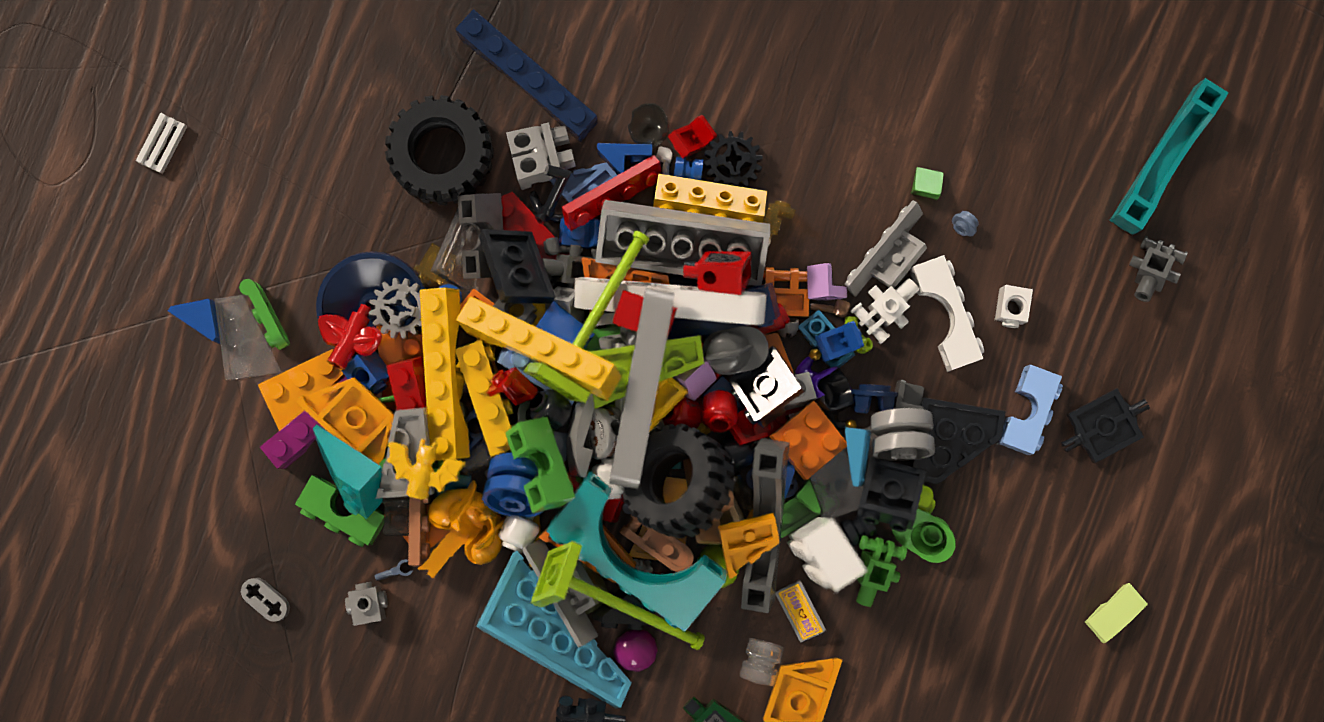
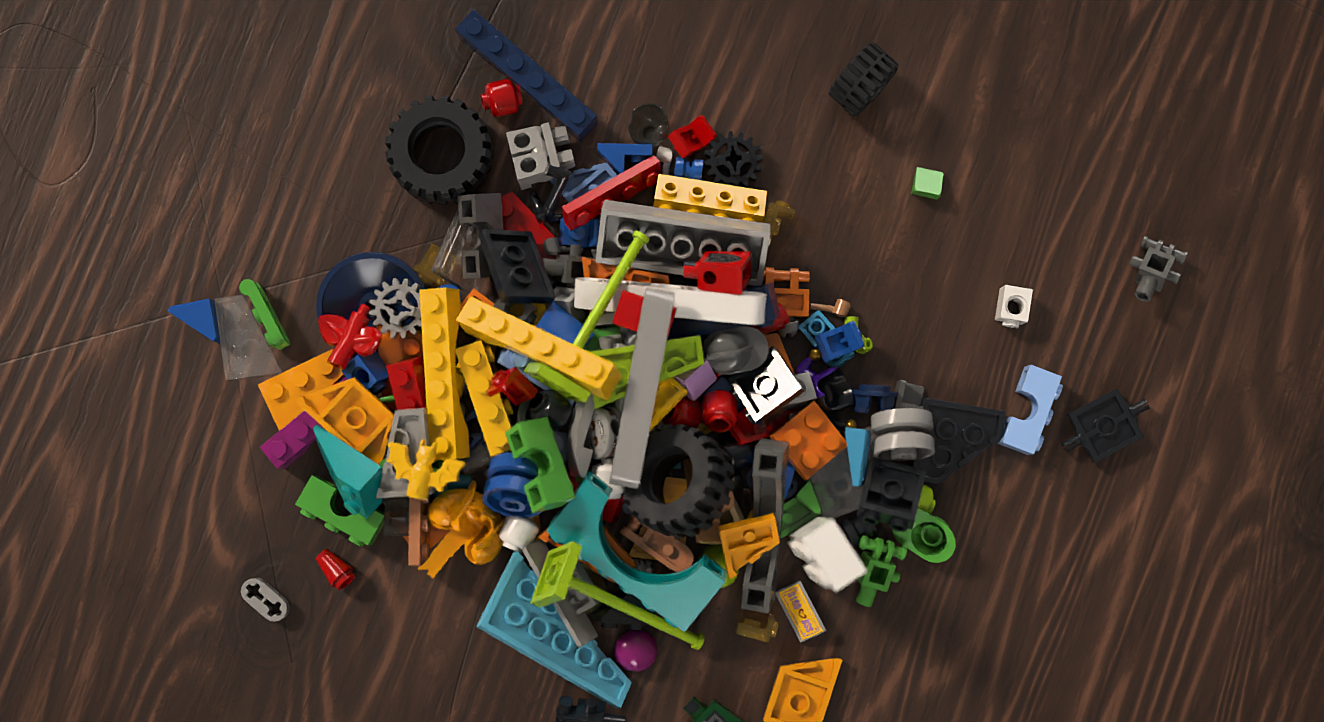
(152, 138): white tile -> none
(335, 569): none -> red cone
(359, 610): light grey brick -> none
(392, 572): sand blue hand -> none
(501, 98): none -> red head
(752, 628): none -> clear yellow bracket
(761, 662): clear wheel -> none
(820, 283): lavender panel -> none
(863, 79): none -> black tyre
(886, 308): white piece -> none
(892, 254): light grey bracket -> none
(936, 281): white arch -> none
(965, 223): sand blue plate -> none
(1116, 613): yellowish green slope -> none
(1156, 173): teal arch -> none

